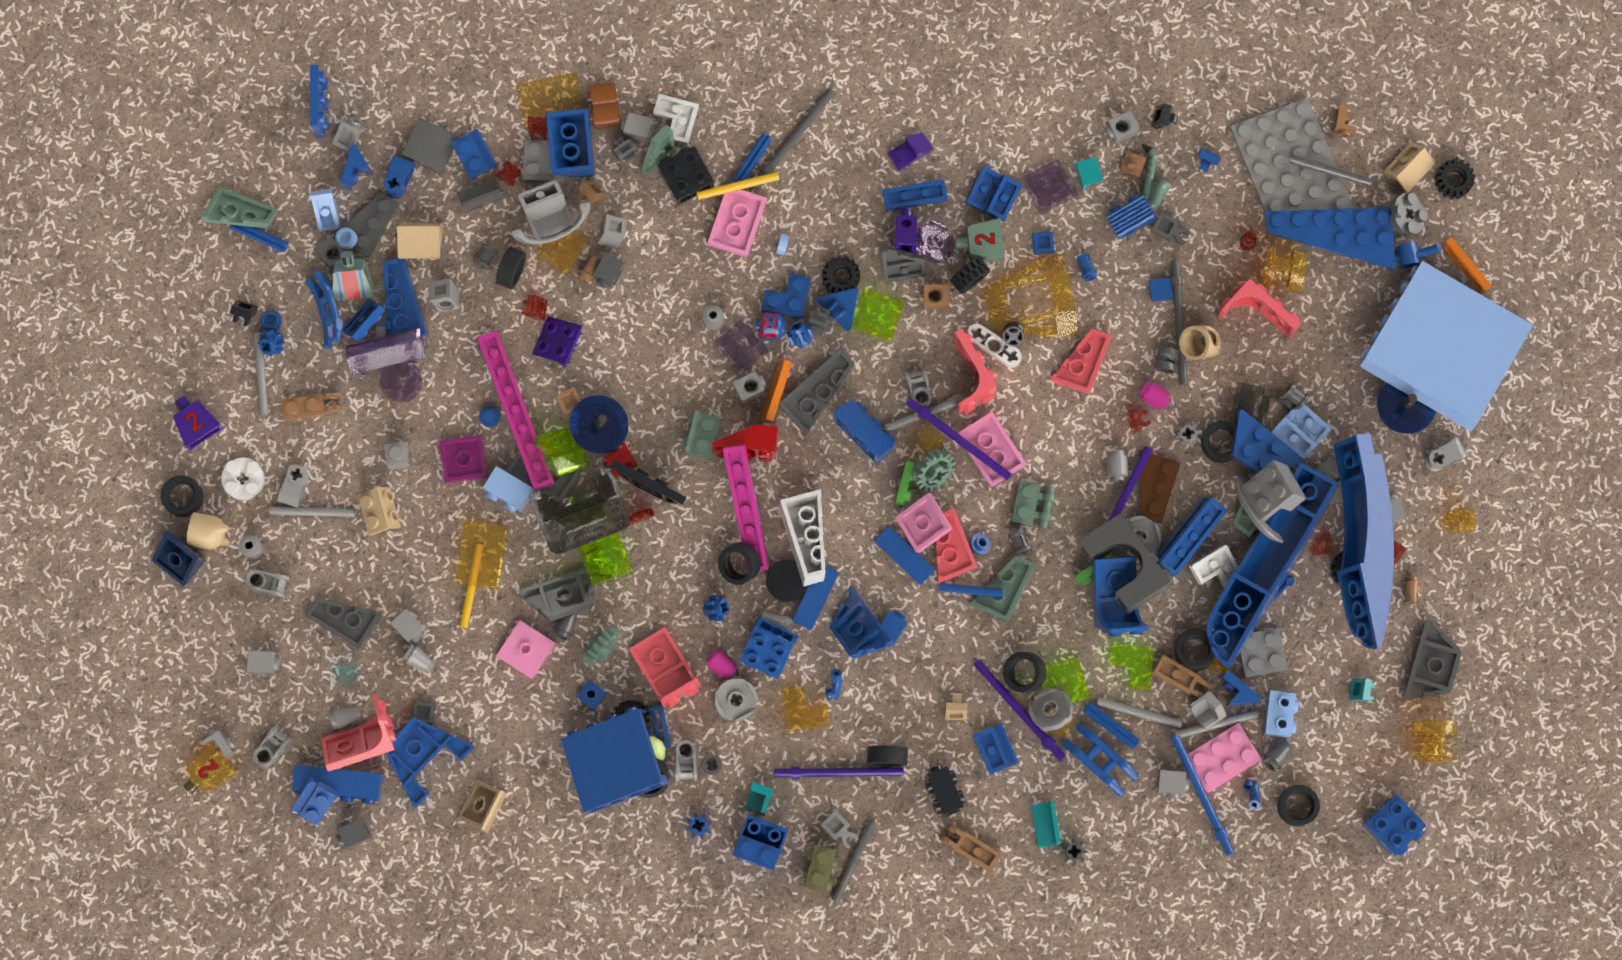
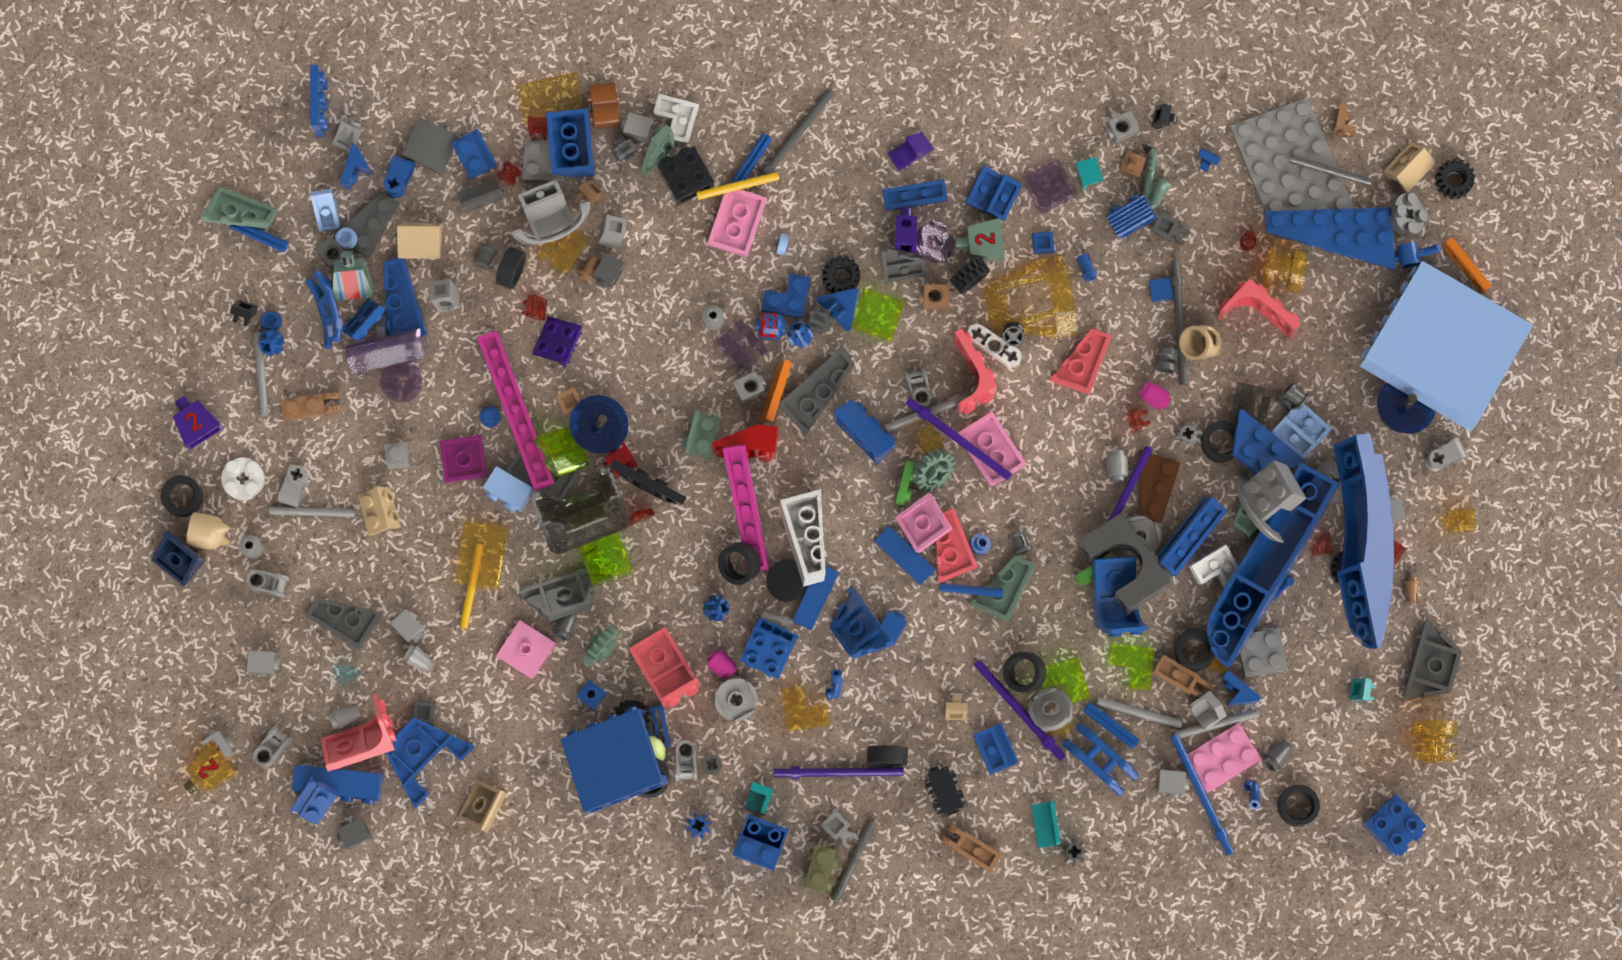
(1026, 504): sand green plate -> none
(1280, 714): light blue brick -> none

